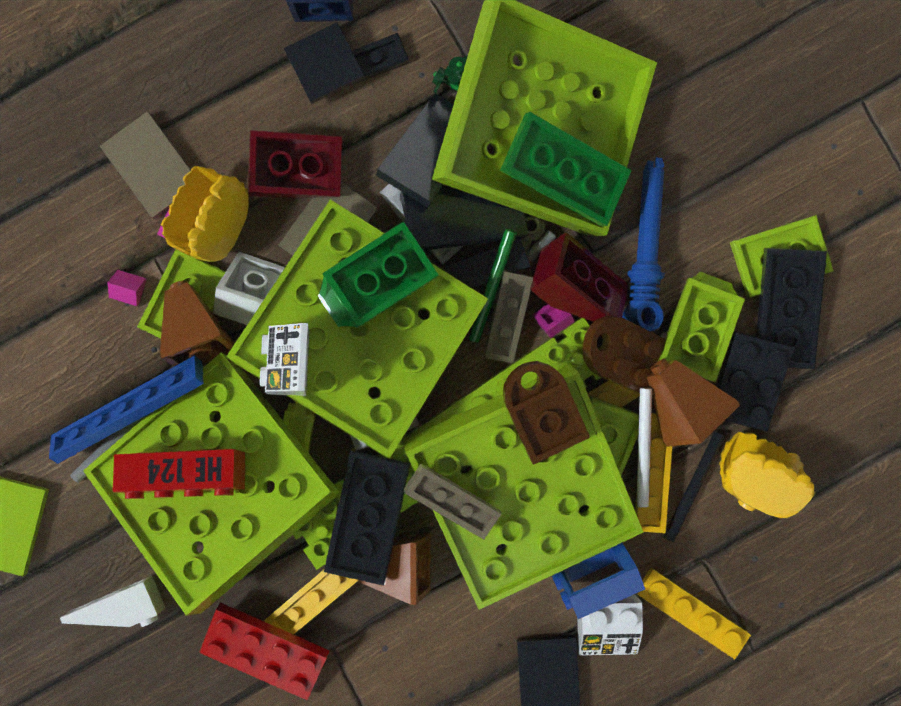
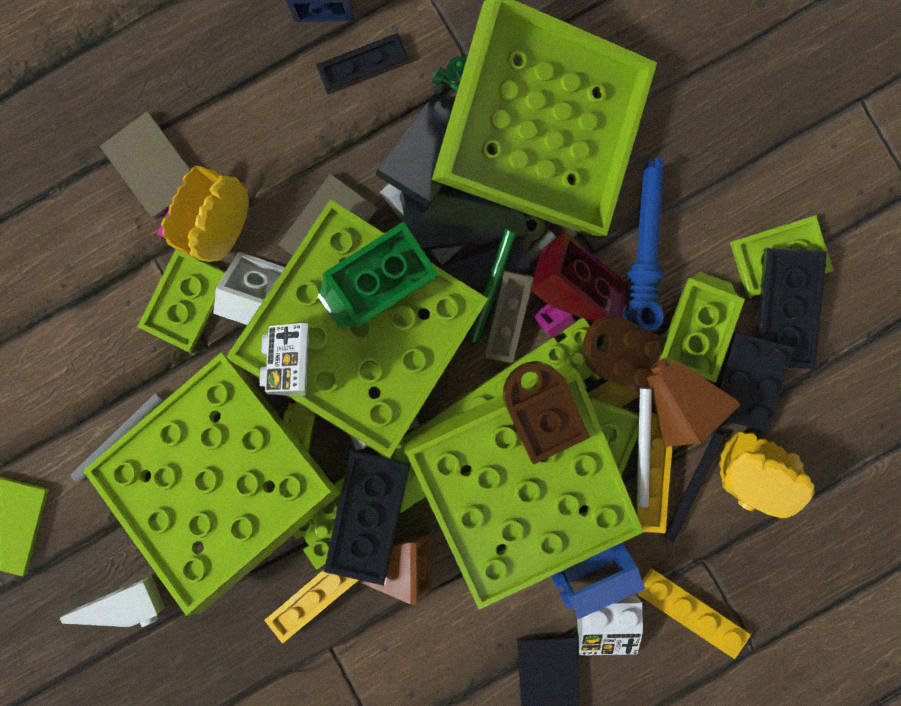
(126, 287): dark pink slope -> none
(126, 409): blue plate -> none
(179, 472): red brick -> none
(190, 327): dark orange slope -> none
(263, 651): red plate -> none
(294, 165): dark red slope -> none
(324, 63): black tile -> none
(452, 501): dark tan plate -> none
(565, 169): green plate -> none

